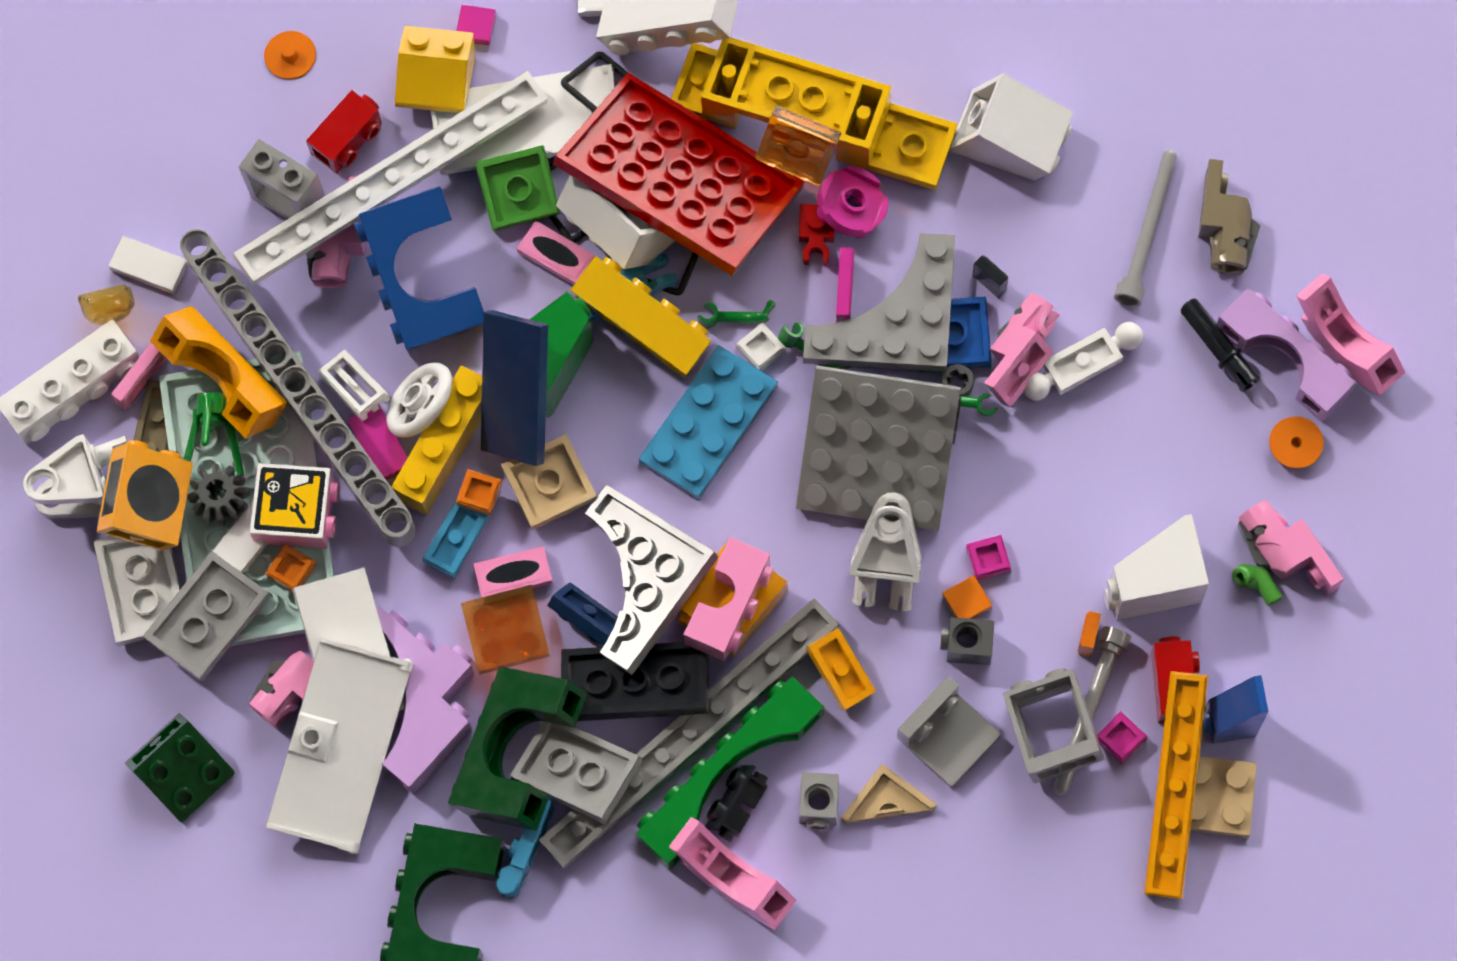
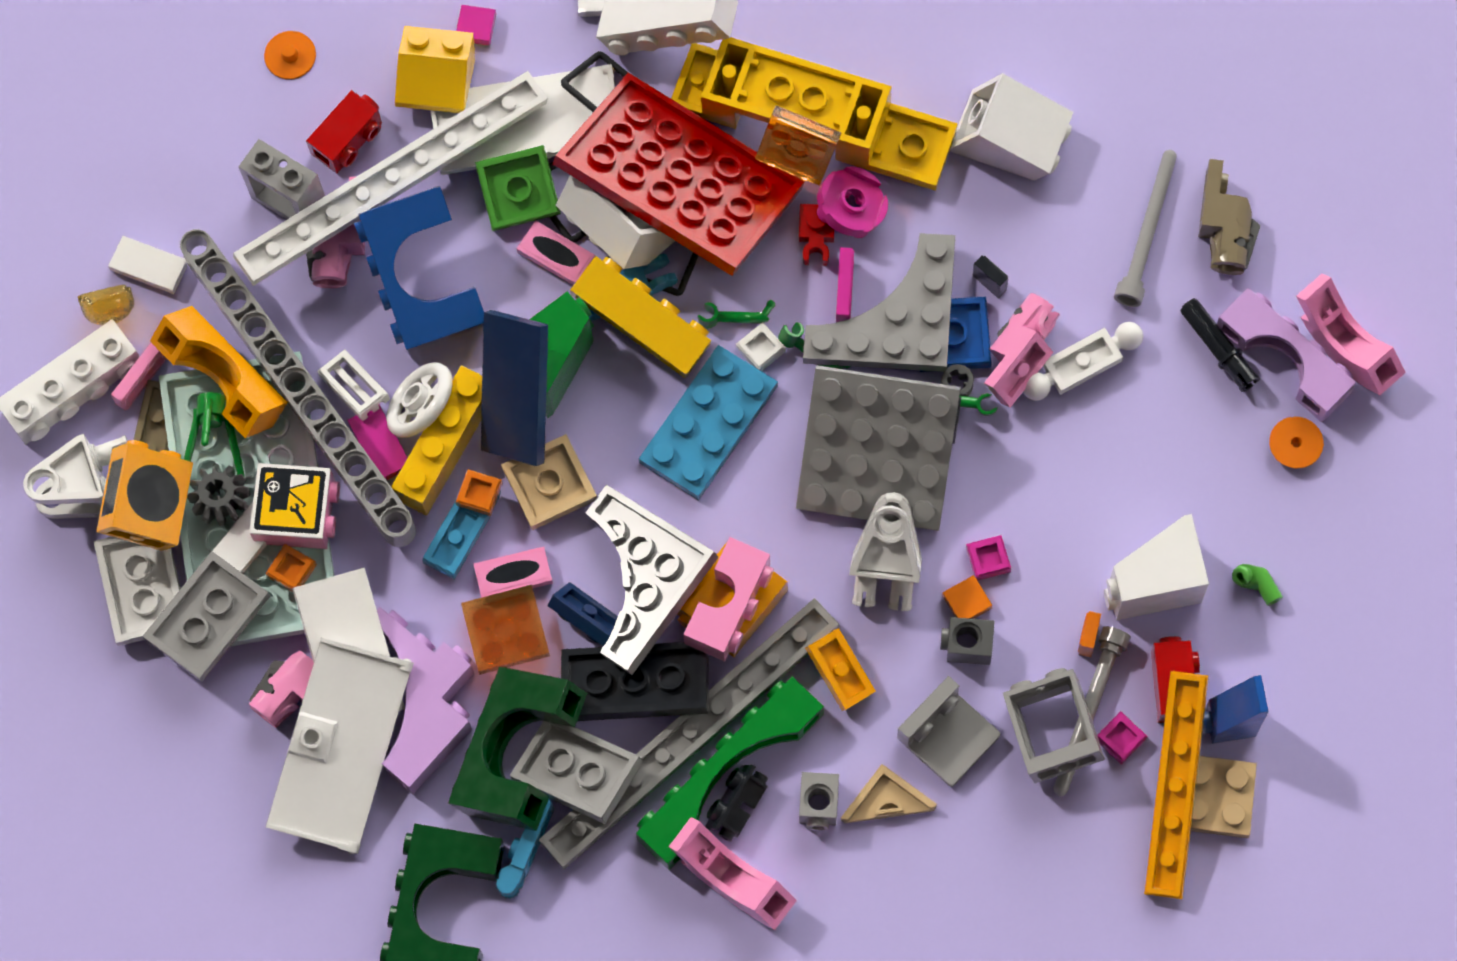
(180, 767): dark green bracket -> none
(1287, 548): bright pink plate -> none

